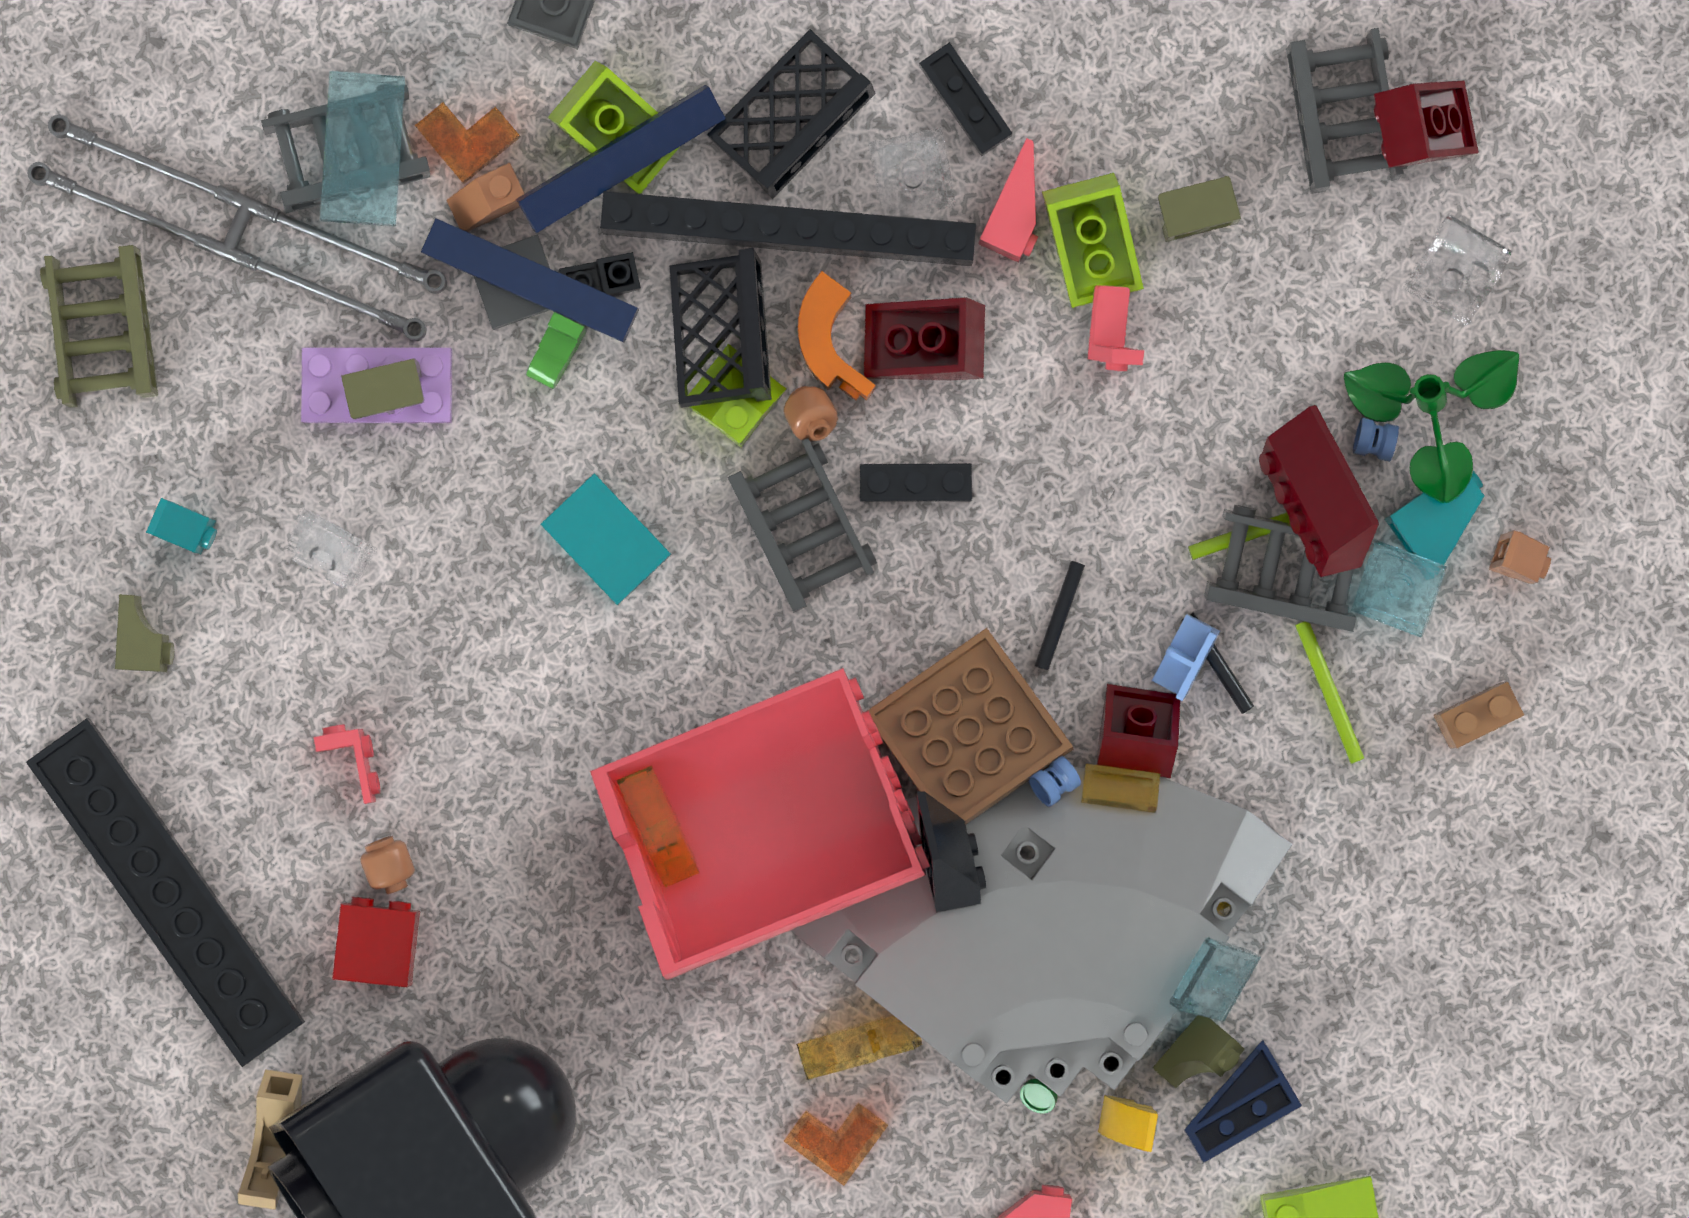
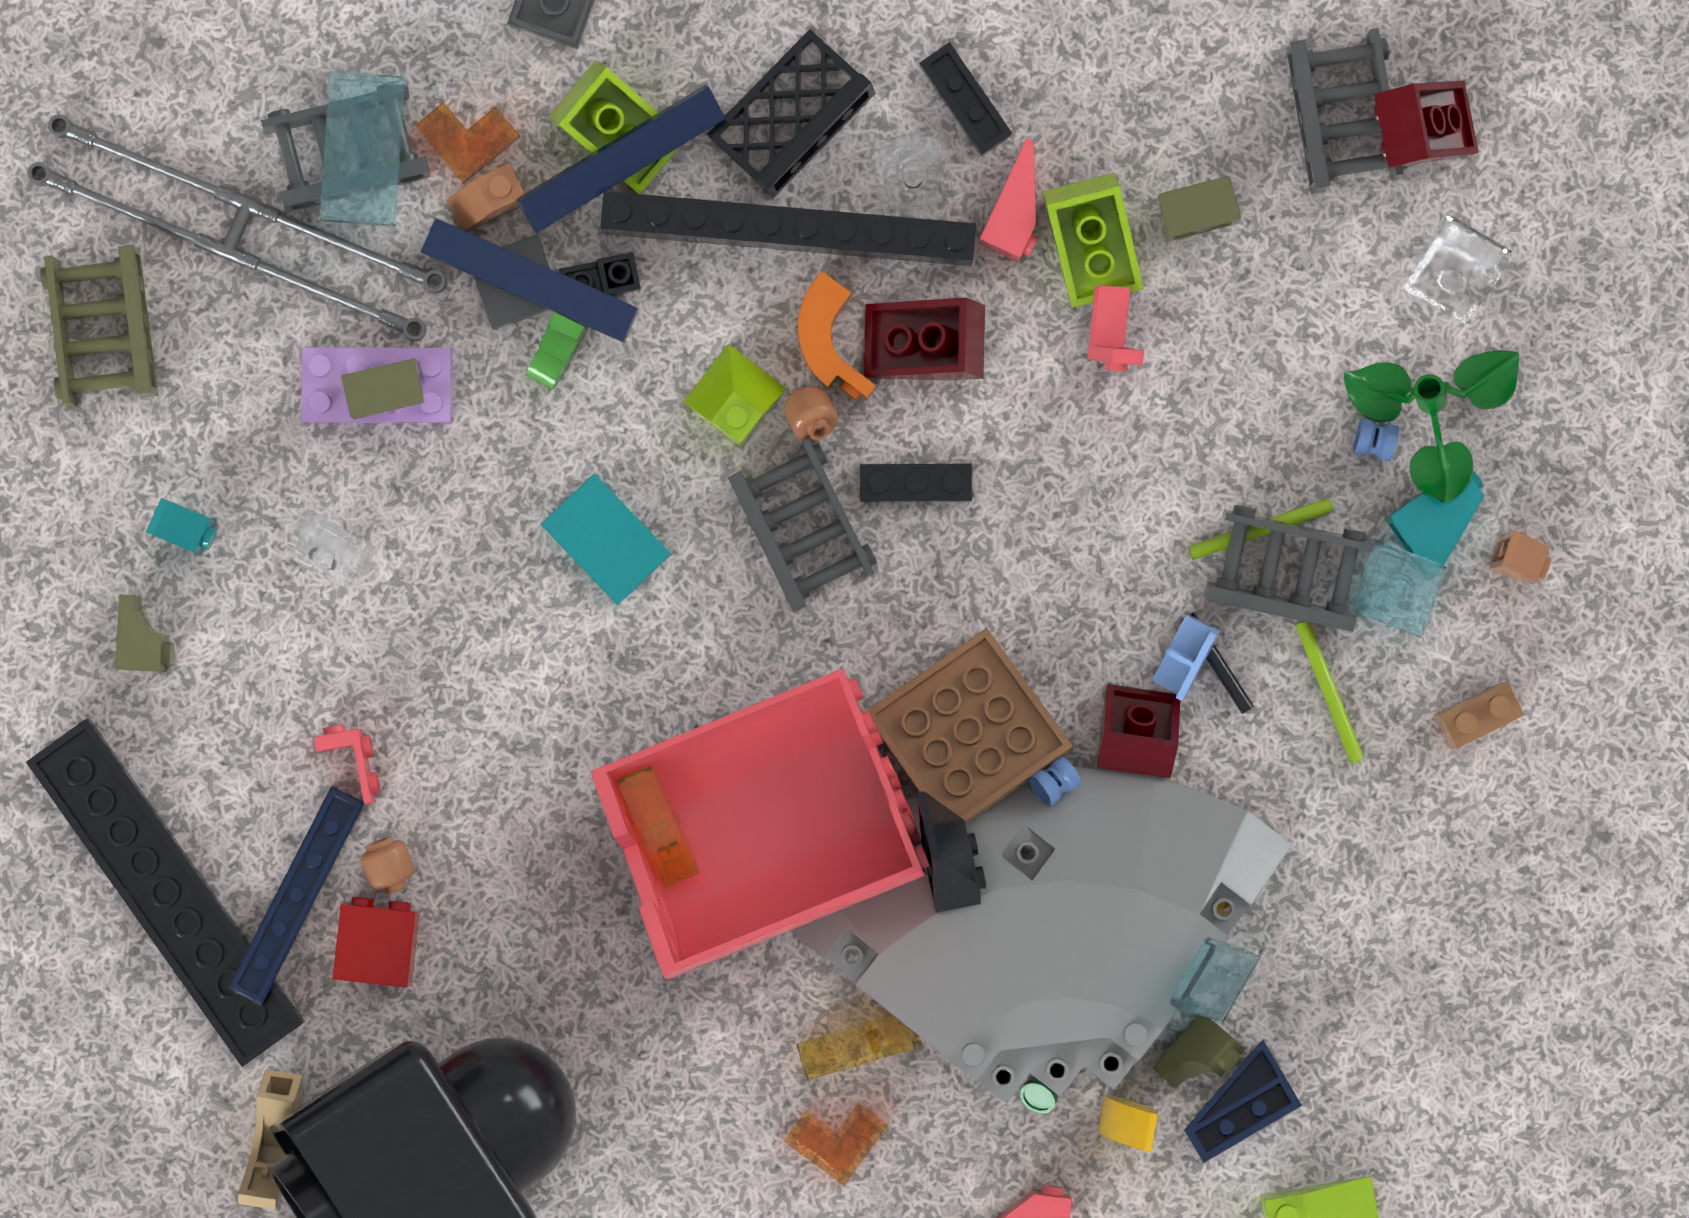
(296, 895): none -> dark blue tile
(750, 320): black fence -> none
(1059, 615): black bar -> none
(1120, 788): clear yellow tile -> none
(1319, 493): dark red slope -> none

